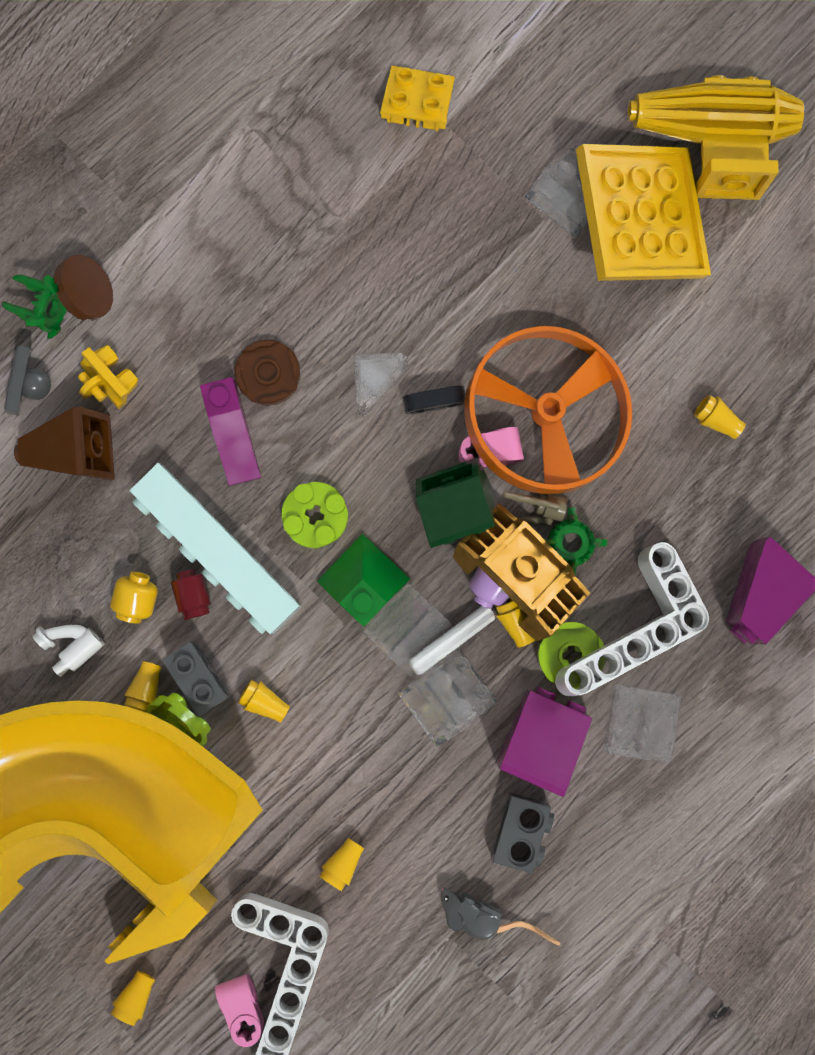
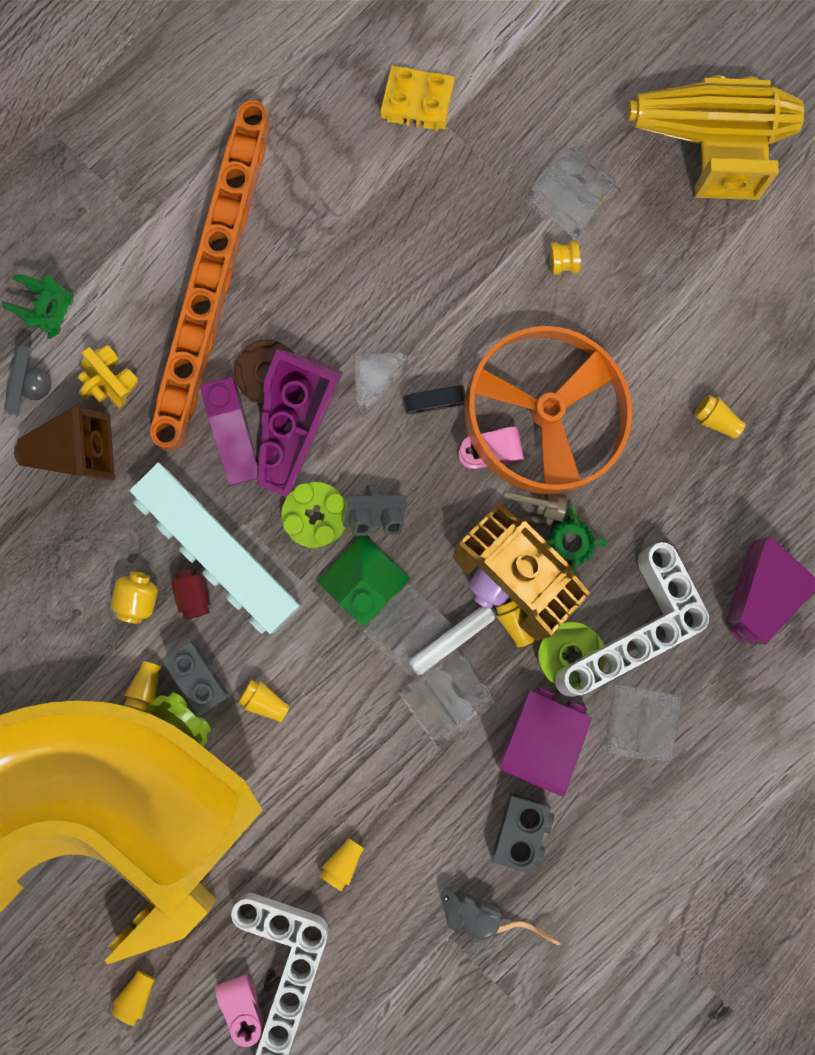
(77, 653): white plant -> none
(83, 287): reddish brown tile -> none
(211, 275): none -> orange beam
(293, 409): none -> magenta wedge
(374, 510): none -> dark grey hips
(455, 502): dark green slope -> none
(564, 257): none -> yellow wheel
(642, 212): yellow plate -> none

